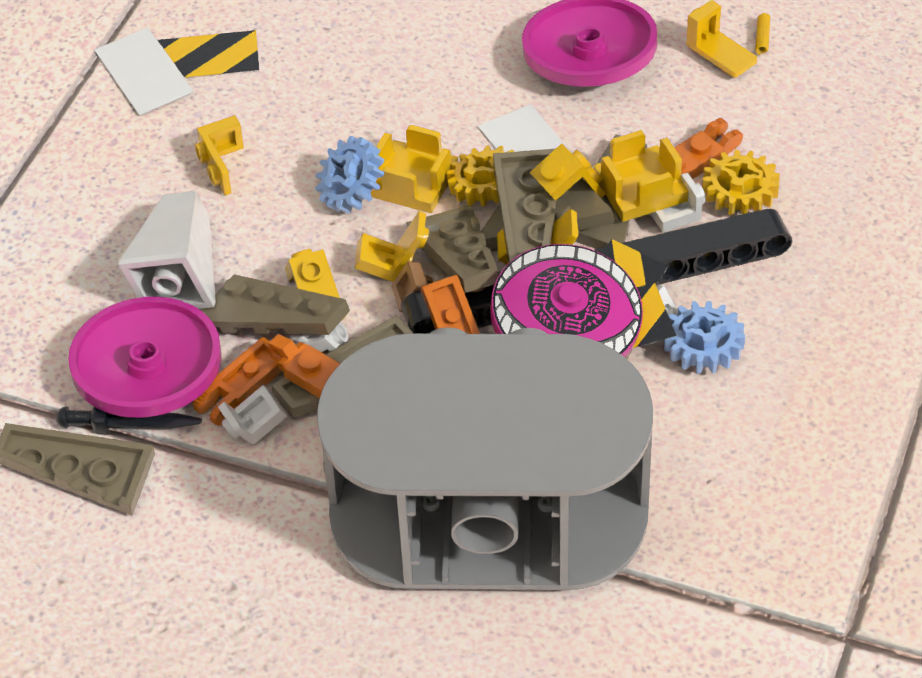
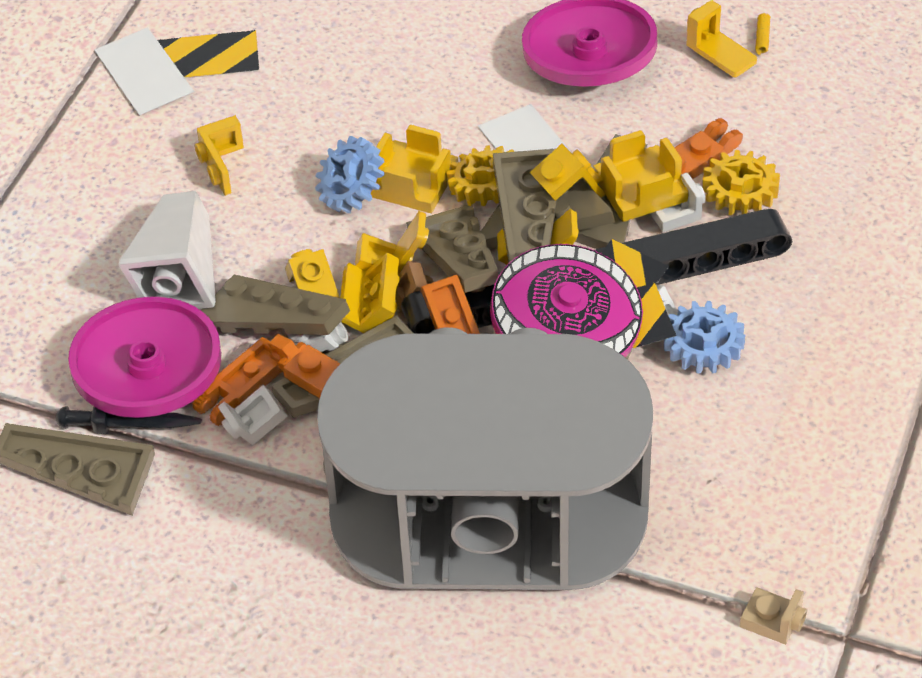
(370, 293): none -> yellow bracket
(774, 615): none -> tan bracket

